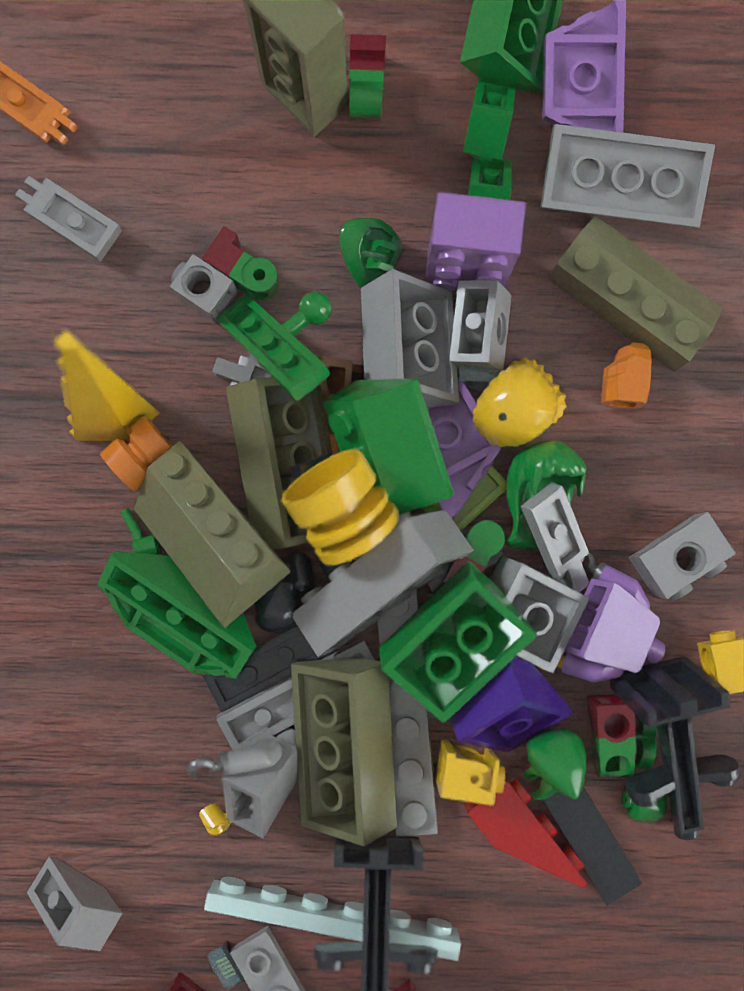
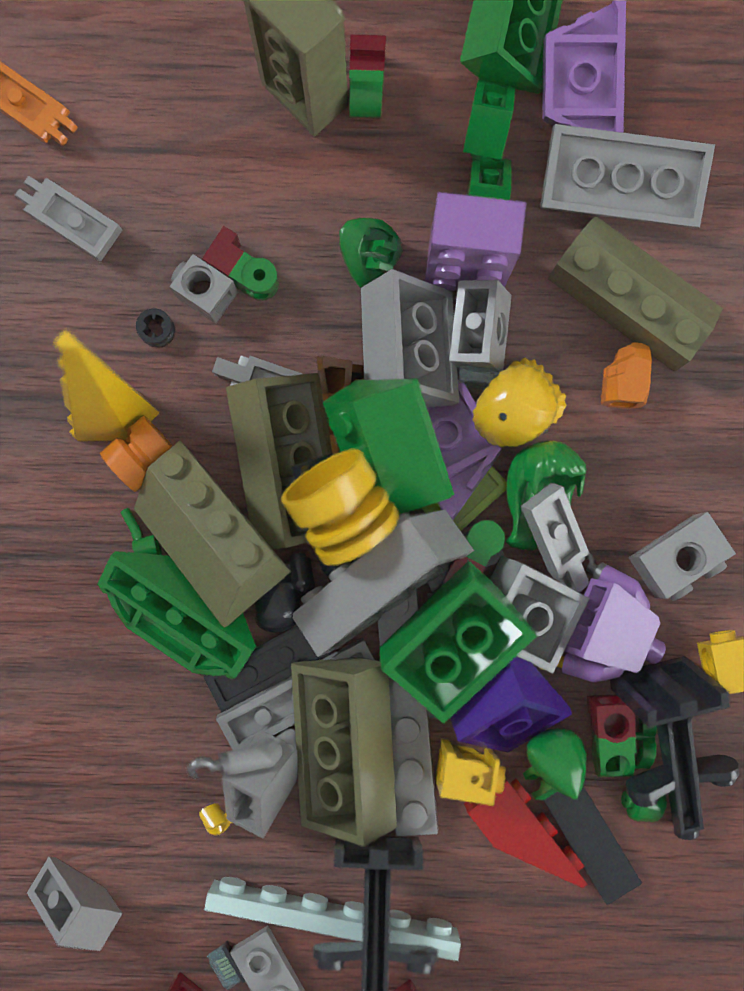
(143, 329): none -> black bush
(274, 344): green plate -> none

